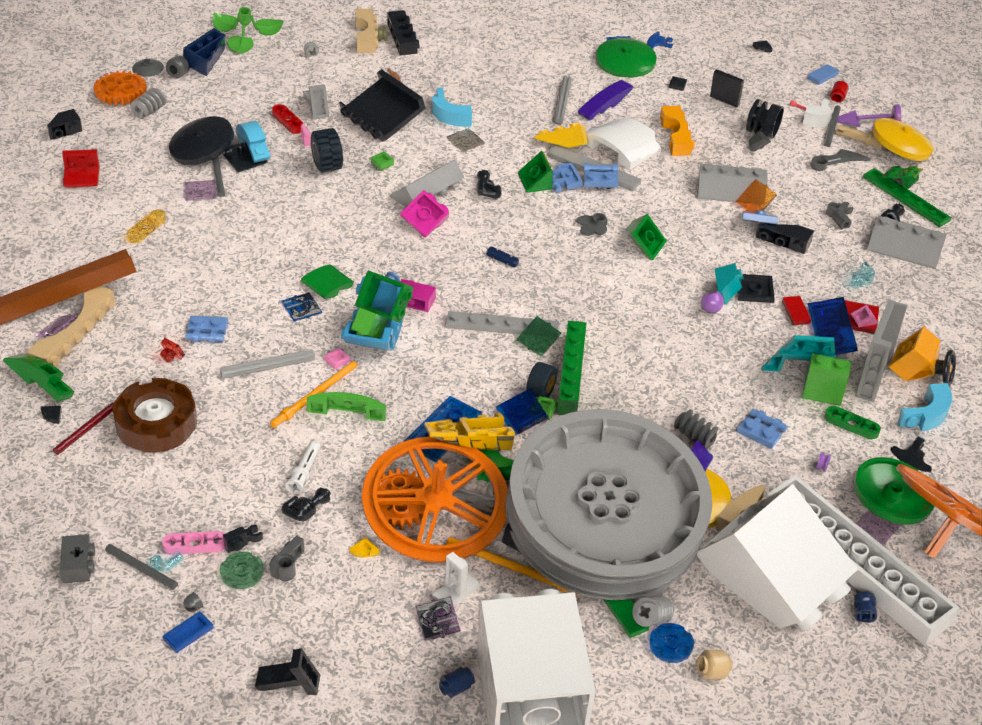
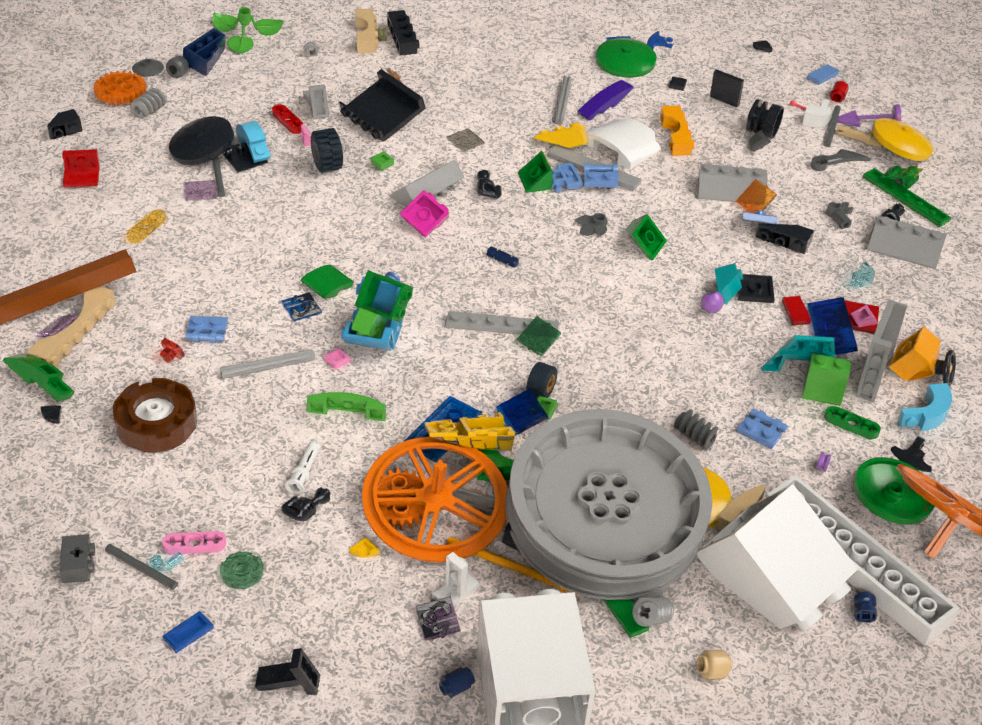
(83, 429): dark red bar -> none
(192, 602): dark grey hinge -> none
(239, 537): black plate -> none
(283, 565): dark grey plate -> none
(288, 412): light orange bar -> none
(422, 296): dark pink brick -> none
(450, 113): medium azure arch -> none
(572, 367): green arch -> none
(671, 649): clear blue tile -> none
(702, 455): dark purple slope -> none
(877, 527): clear purple piece -> none

